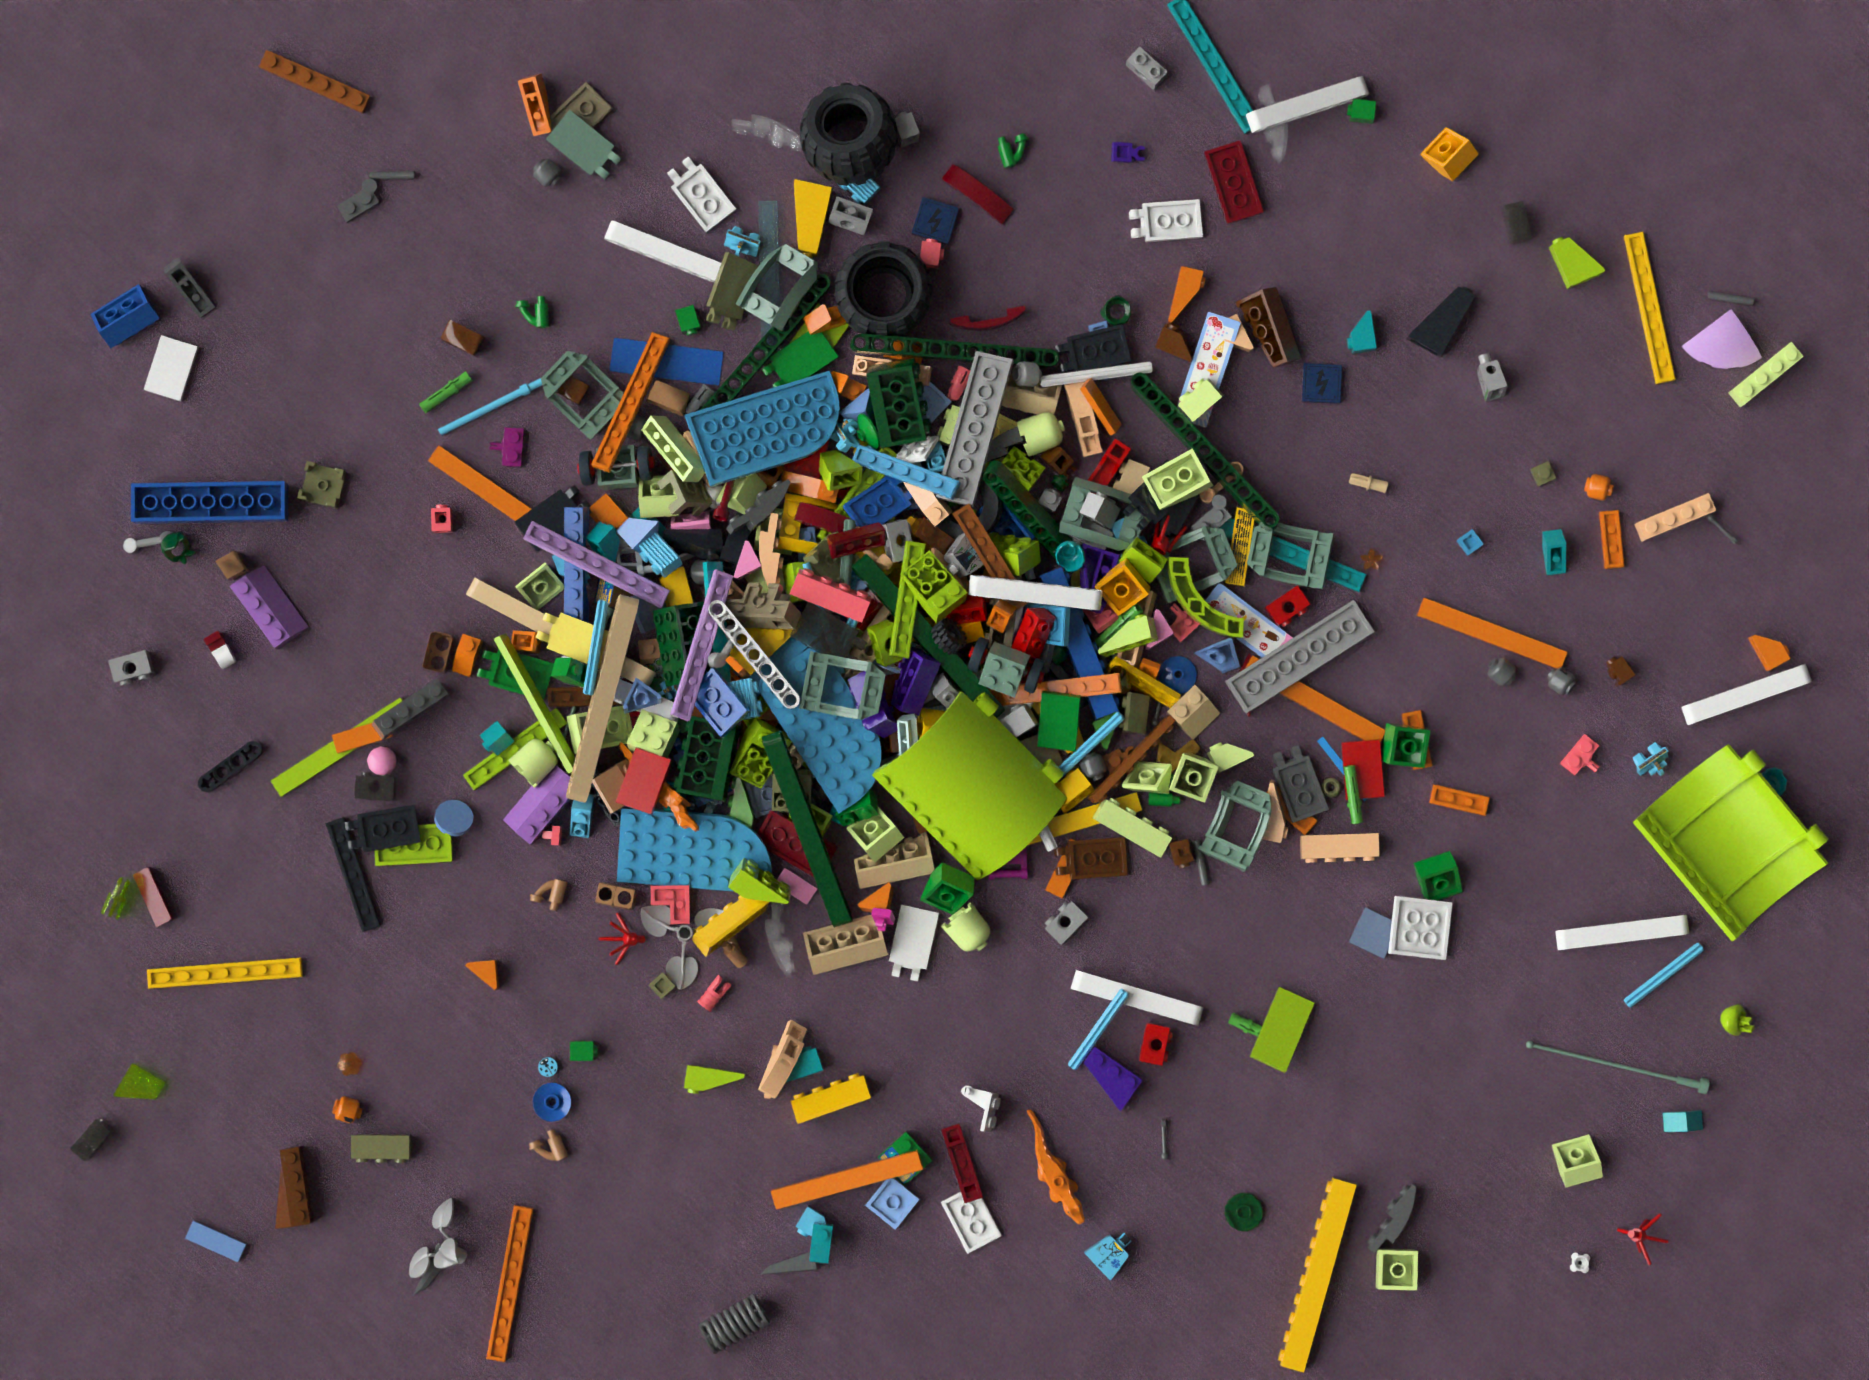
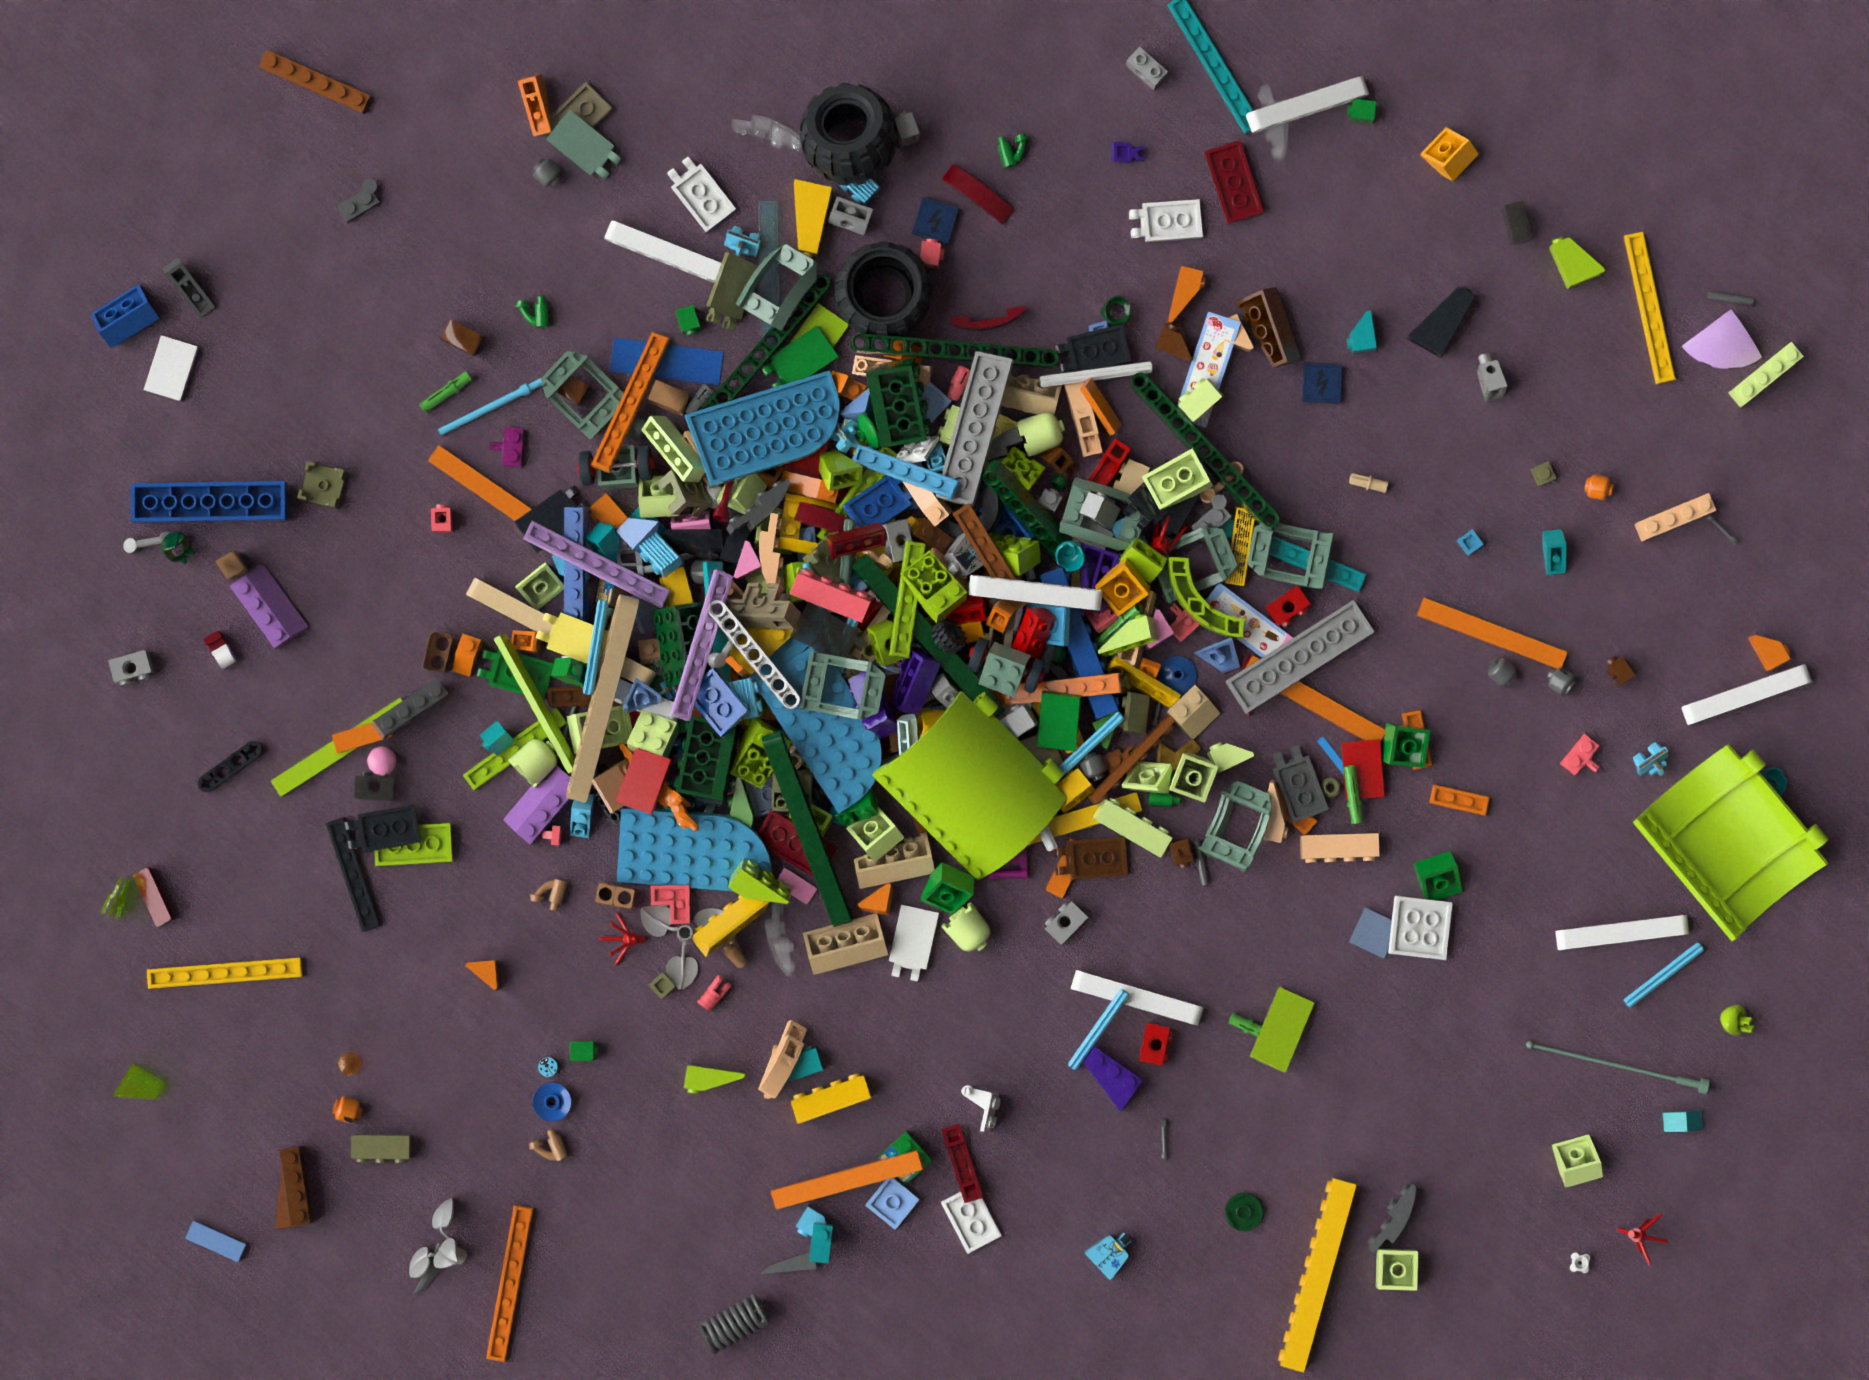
(92, 1139): clear smoke brick -> none
(392, 175): dark grey piece -> none
(453, 817): medium blue tile -> none
(823, 319): orange slope -> none
(882, 918): dark pink tile -> none
(1026, 374): light grey head -> none
(1052, 1171): orange animal -> none
(1371, 560): clear orange plant -> none
(1611, 539): orange tile -> none

